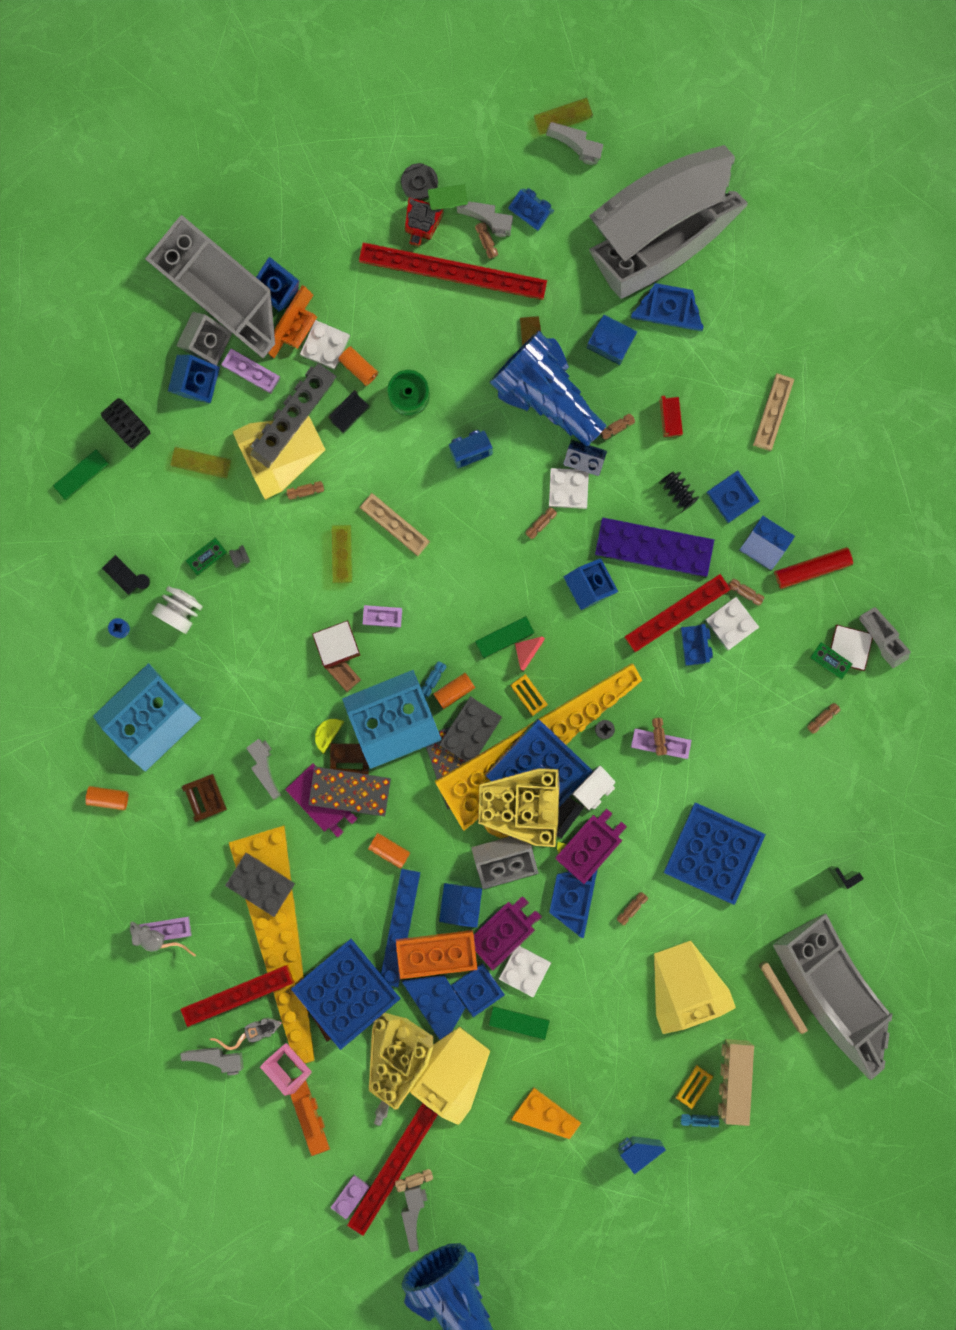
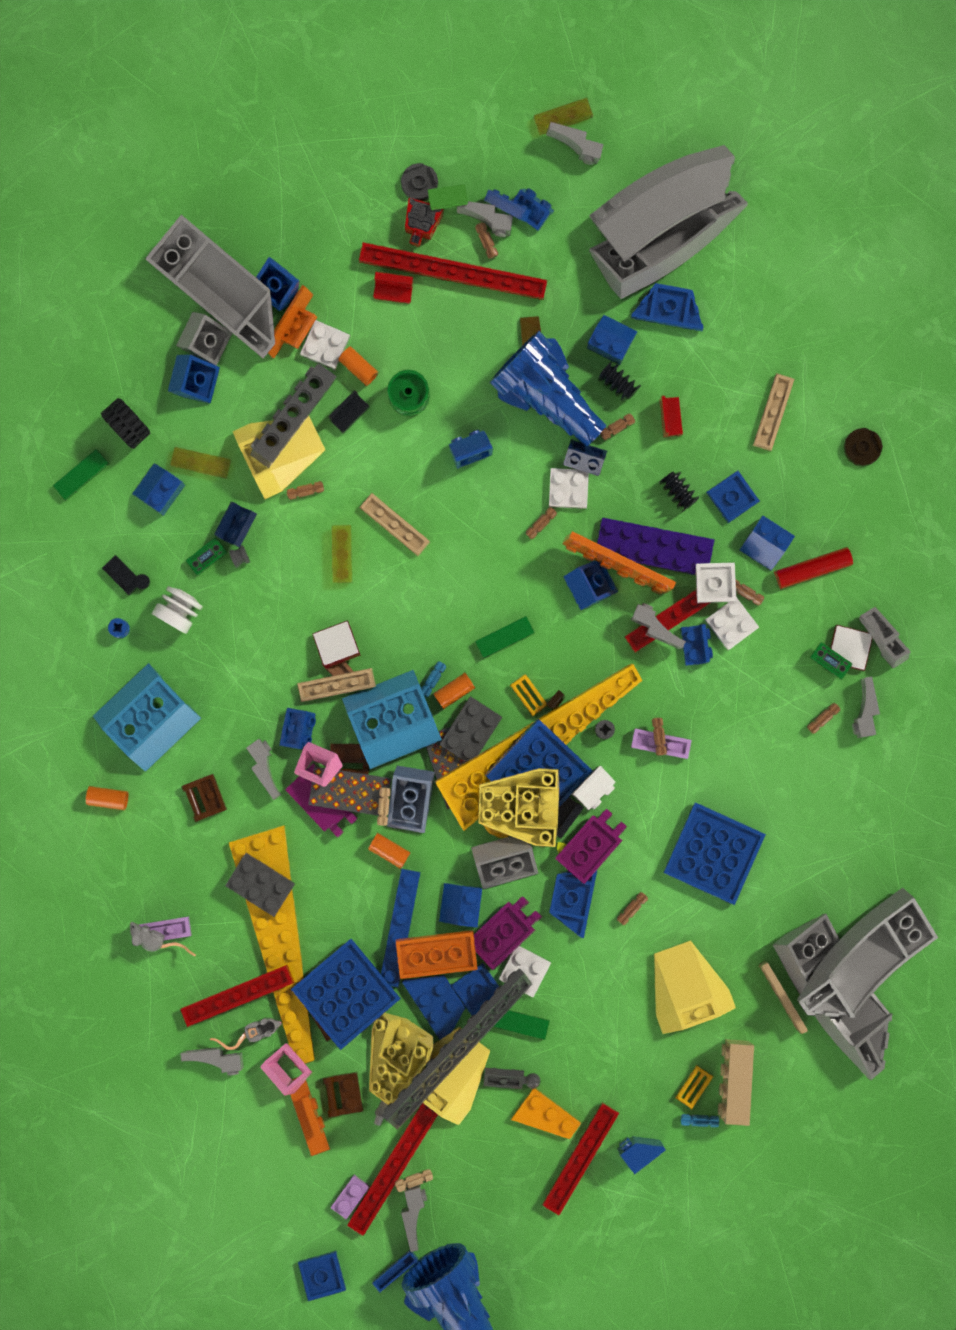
(159, 489): none -> blue slope
(235, 524): none -> dark blue bracket
(250, 371): lavender plate -> none
(297, 728): none -> blue bracket
(322, 1275): none -> blue tile
(323, 756): none -> bright pink tile
(326, 733): neon yellow tile -> none
(336, 684): none -> tan tile
(349, 1093): none -> reddish brown plate
(382, 616): lavender plate -> none
(383, 807): none -> tan axle
(393, 287): none -> red panel
(395, 1271): none -> blue piece
(410, 798): none -> sand blue slope
(453, 1053): none -> dark grey plate
(507, 205): none -> blue piece
(510, 1078): none -> dark grey plate
(527, 650): coral slope -> none
(556, 700): none -> dark brown tile
(580, 1158): none -> red plate
(618, 382): none -> black piece
(625, 567): none -> orange plate
(646, 616): none -> light grey slope
(715, 582): none -> white plate
(845, 881): panel -> none
(863, 447): none -> dark brown tile
(864, 724): none -> light grey slope
(867, 957): none -> light grey slope

